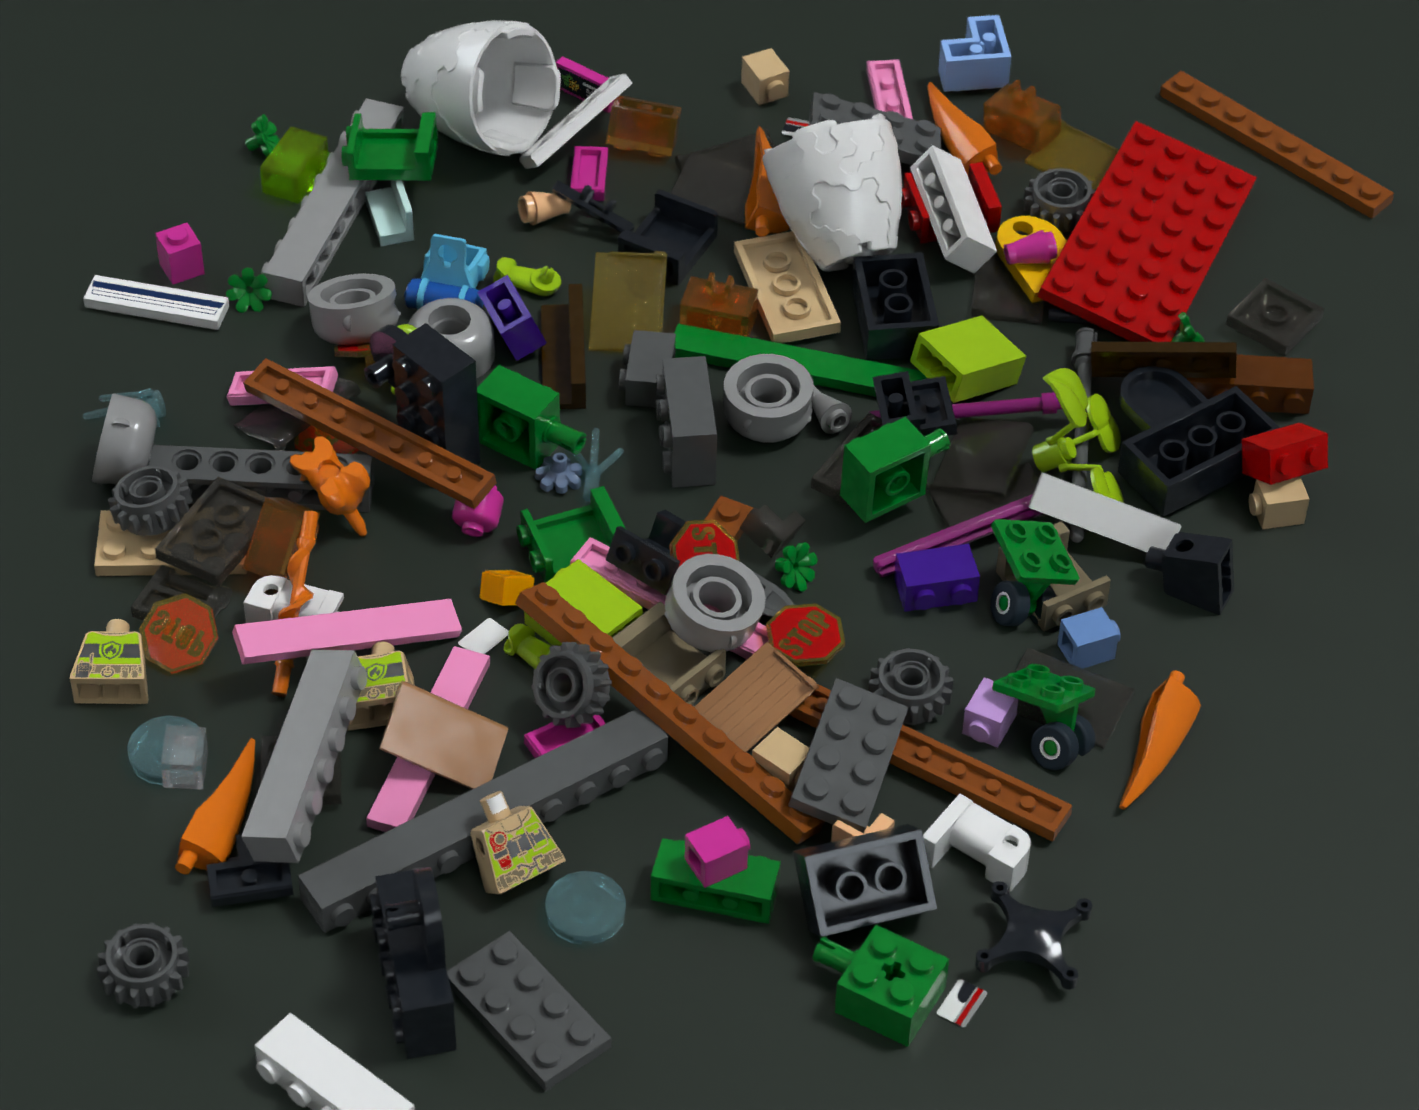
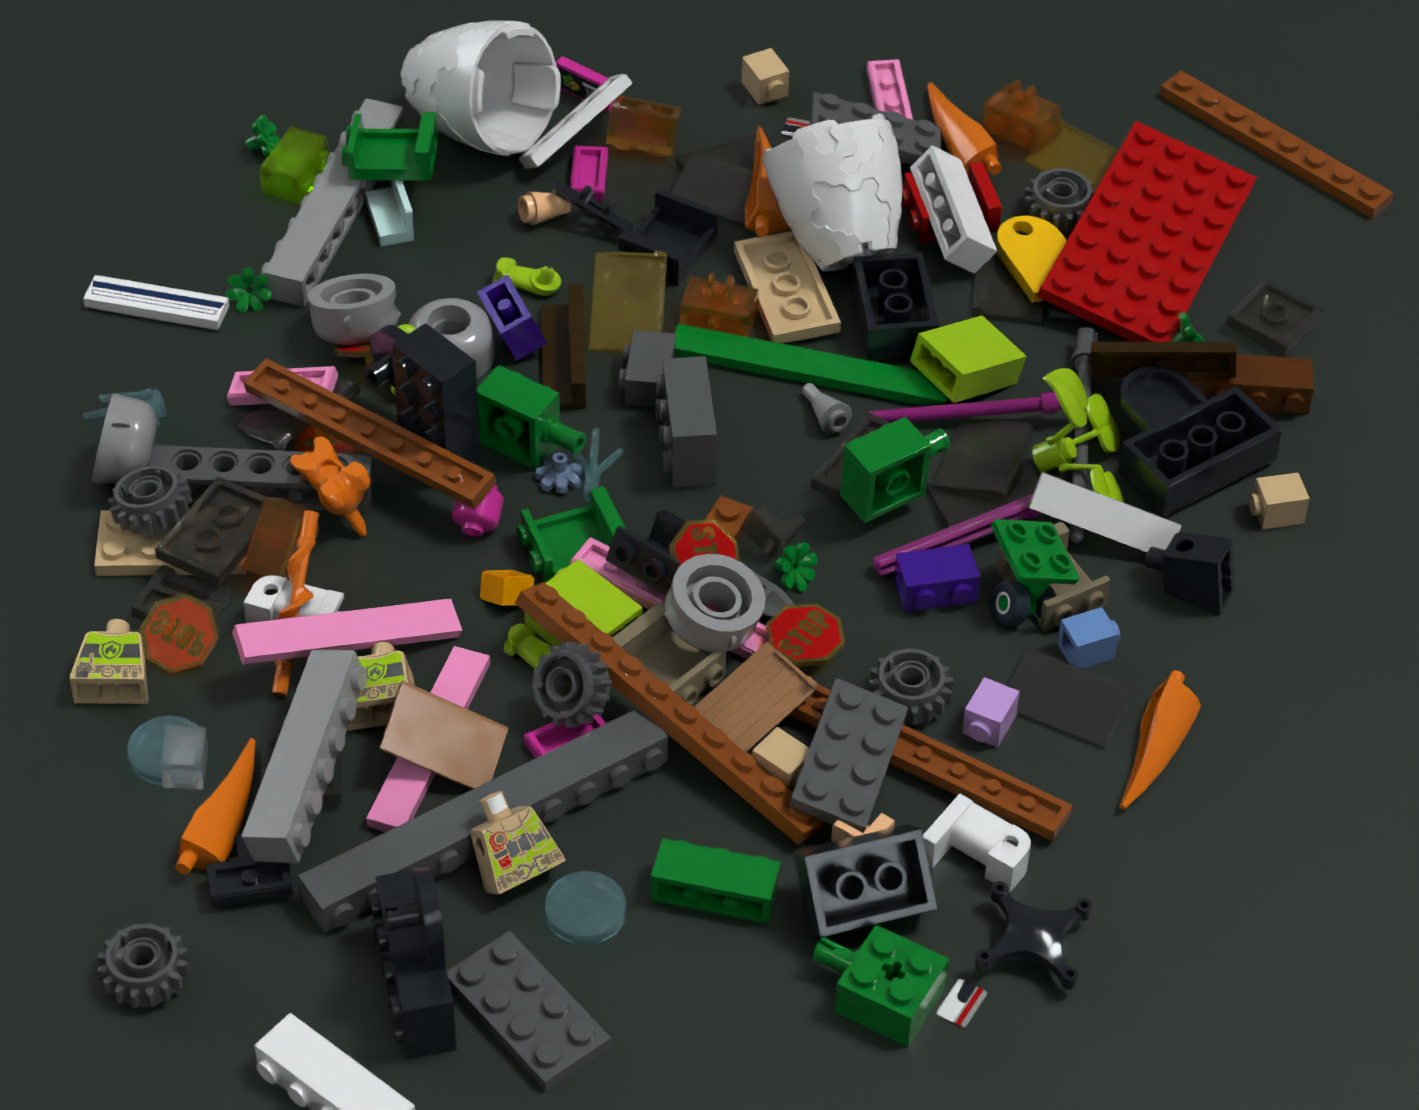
(180, 253): dark pink brick -> none
(449, 271): medium azure piece -> none
(484, 637): white sticker -> none
(717, 851): dark pink brick -> none
(767, 397): light grey piece -> none
(922, 402): black brick -> none
(979, 59): light blue brick -> none
(1032, 249): dark pink cone -> none
(1058, 697): green plate -> none
(1284, 453): red brick -> none

